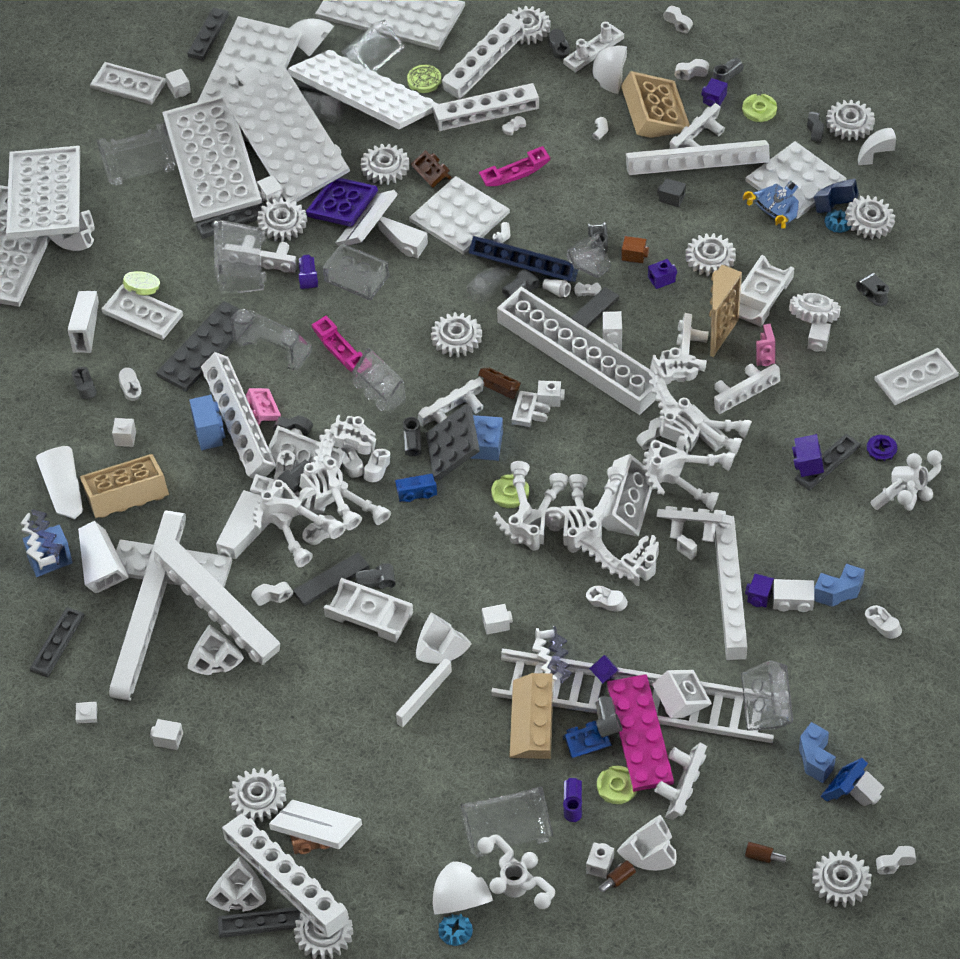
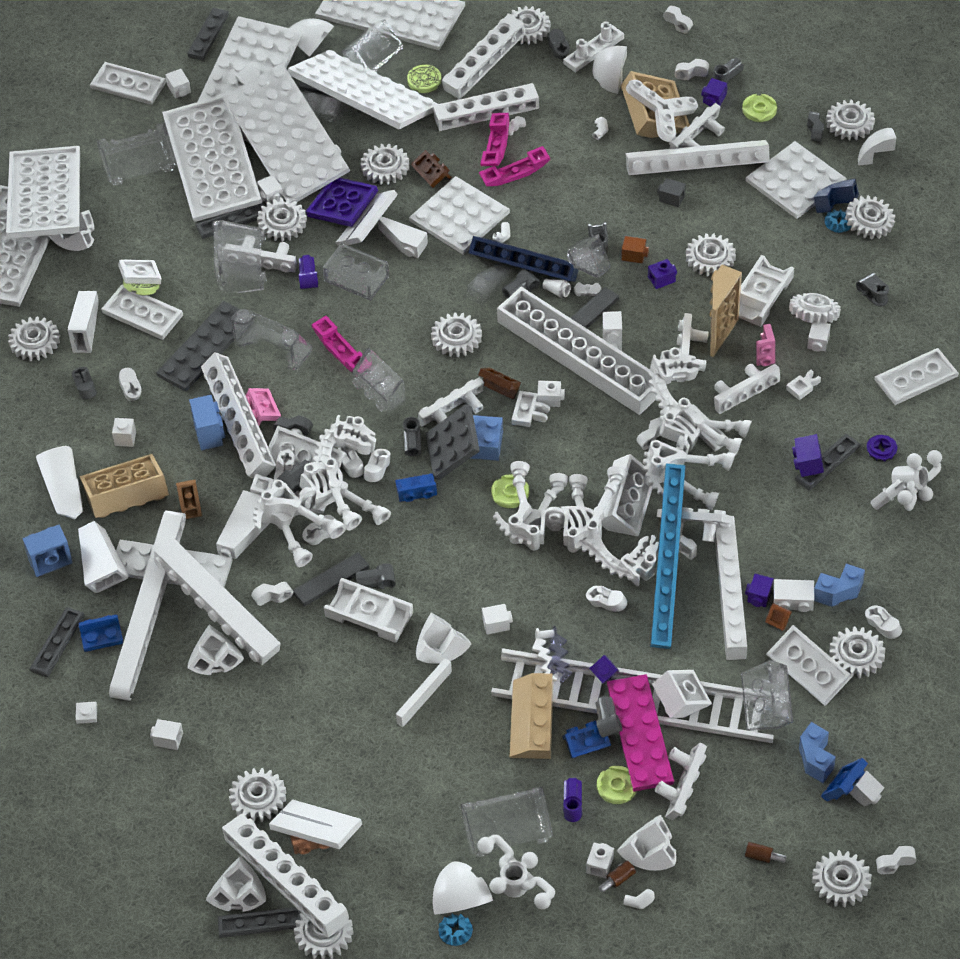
(34, 338): none -> white gear
(54, 548): piece -> none
(100, 632): none -> blue bracket
(139, 272): none -> white tile
(189, 499): none -> medium nougat slope
(497, 140): none -> dark pink slope
(641, 900): none -> white arm
(664, 118): none -> white piece
(668, 556): none -> dark azure plate
(776, 202): medium blue torso -> none
(778, 616): none -> dark orange tile
(802, 386): none -> white plate
(809, 665): none -> white tile
(870, 651): none -> white gear

